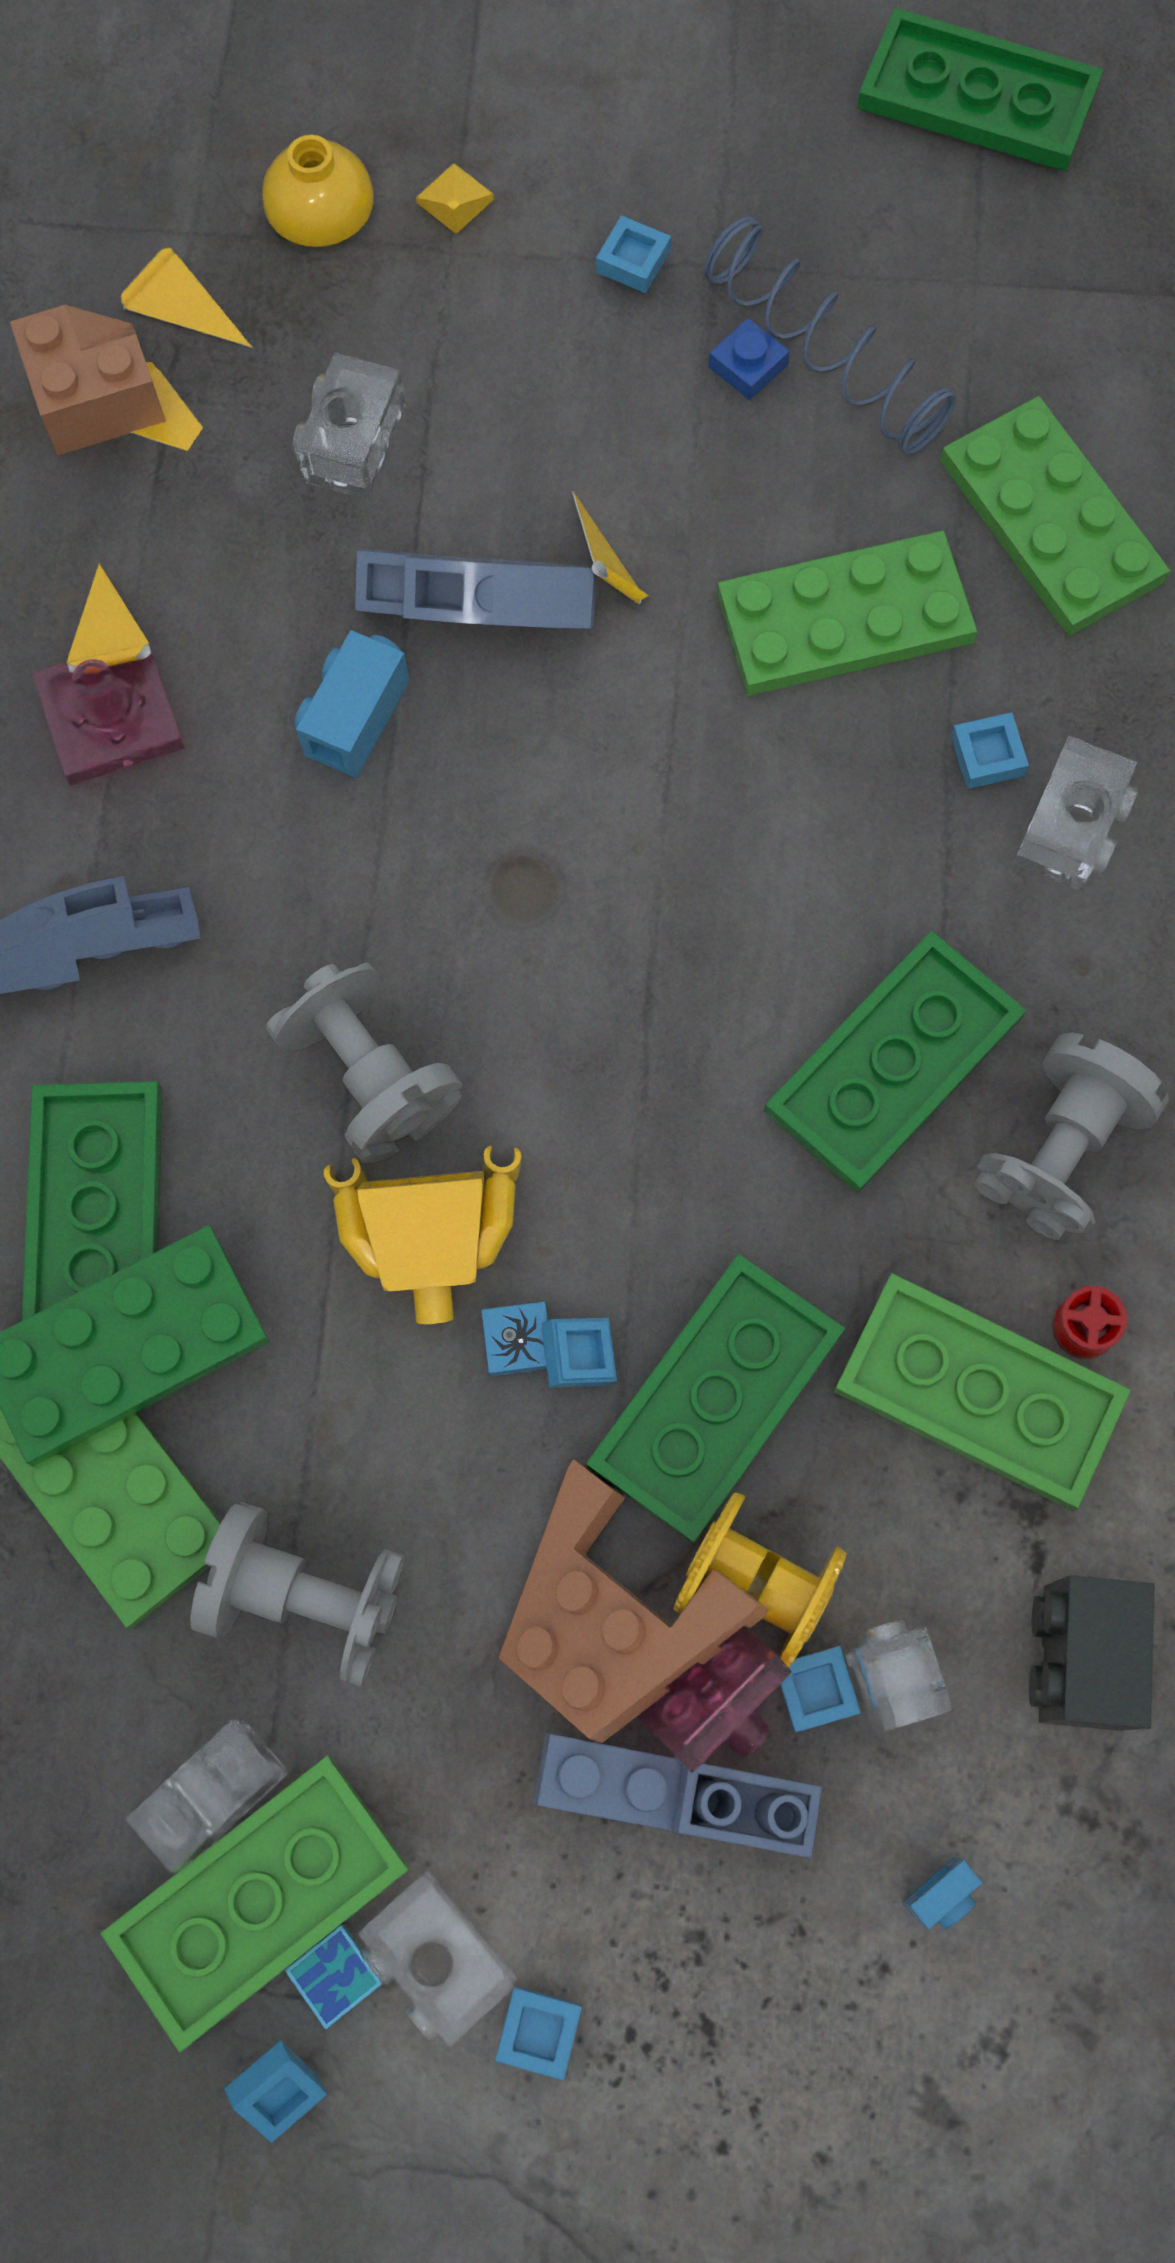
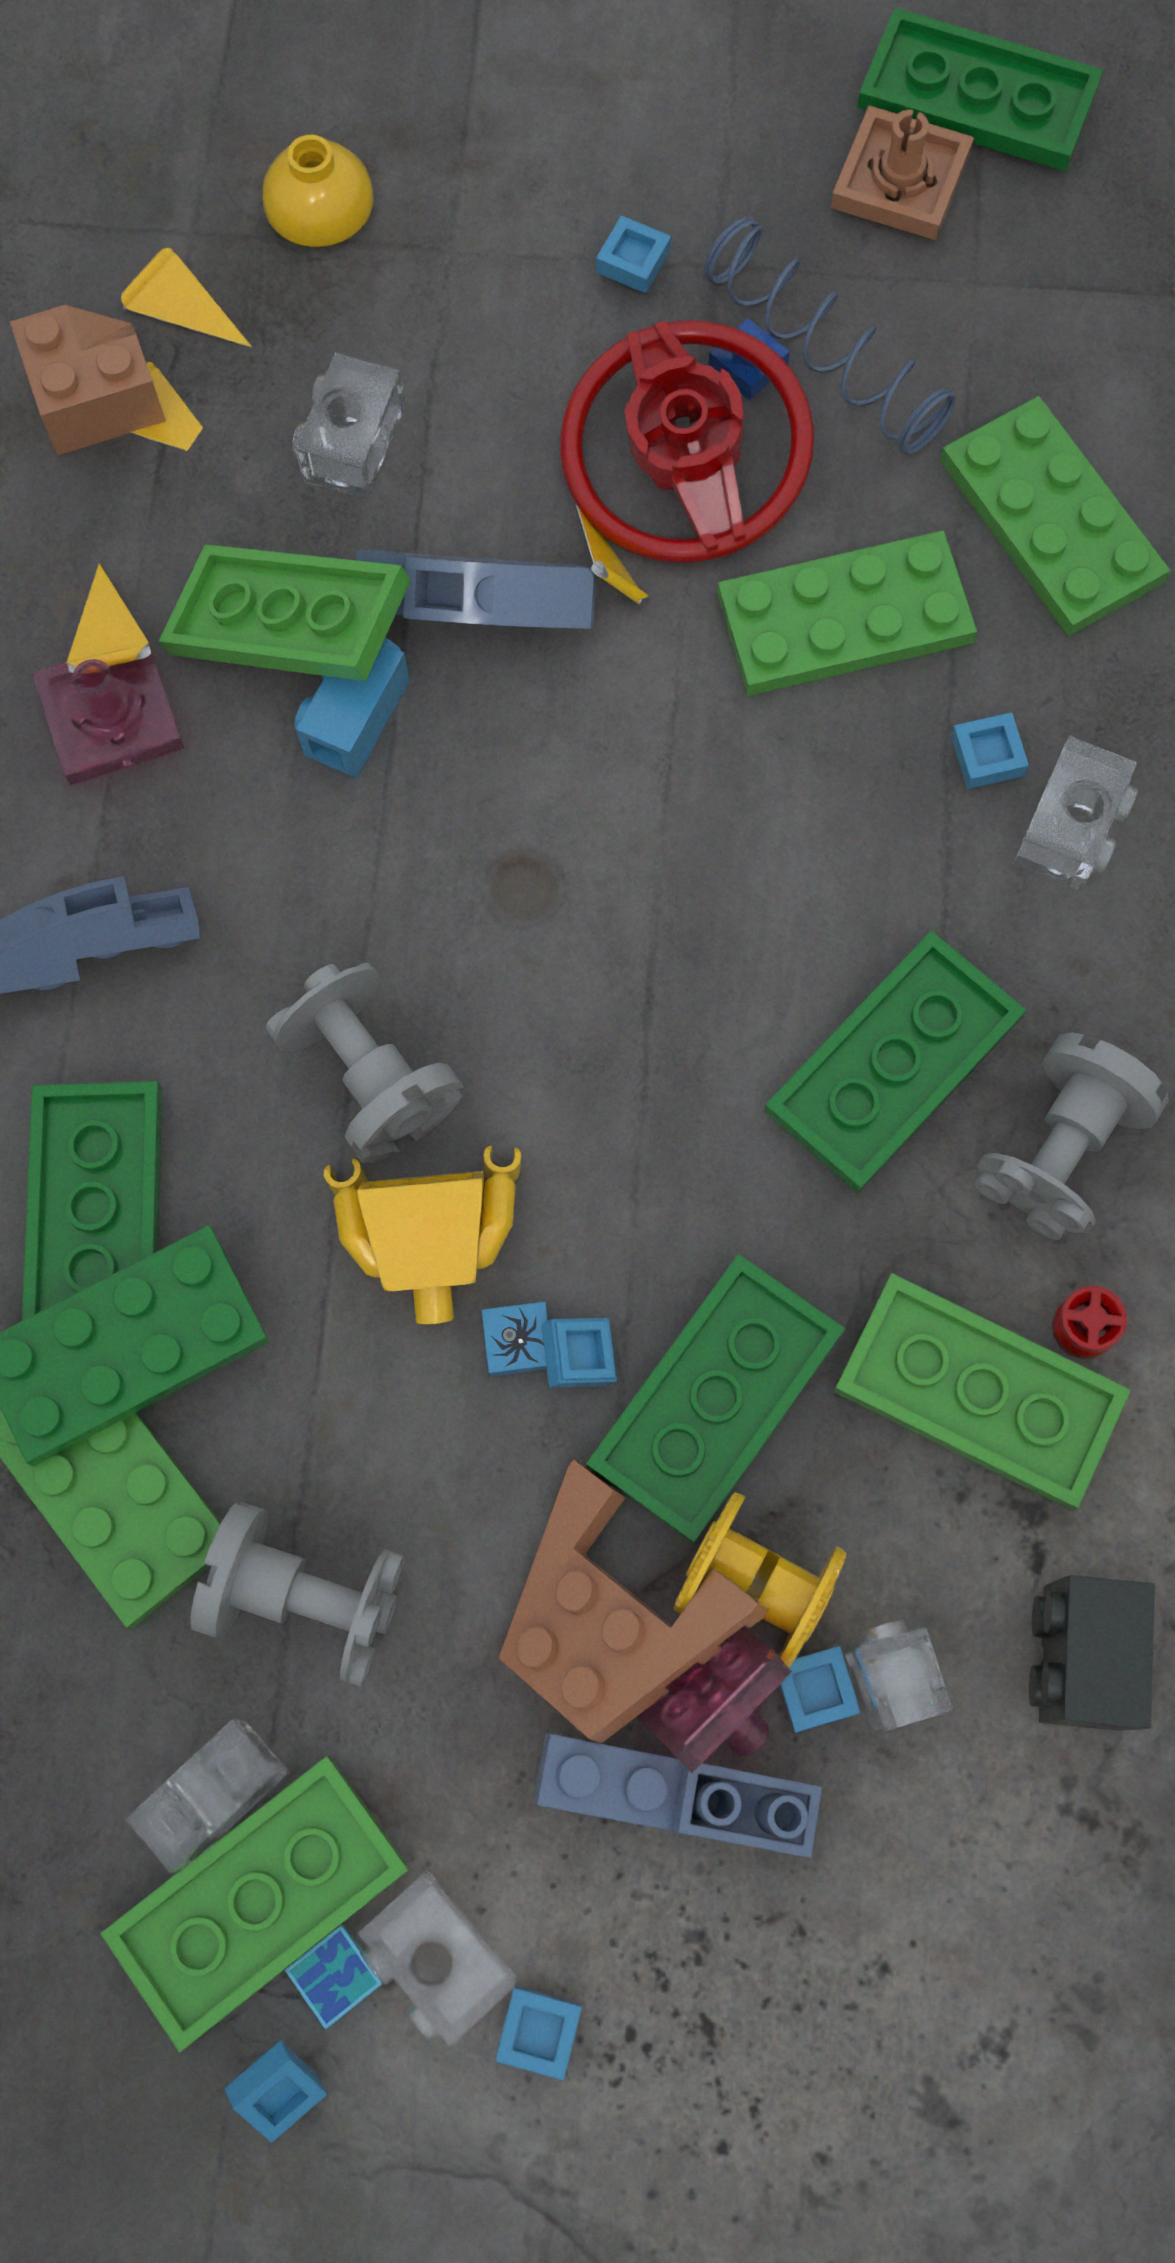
(285, 611): none -> bright green plate
(455, 198): yellow slope -> none
(692, 459): none -> red piece
(903, 161): none -> nougat plate
(944, 1895): dark azure plate -> none

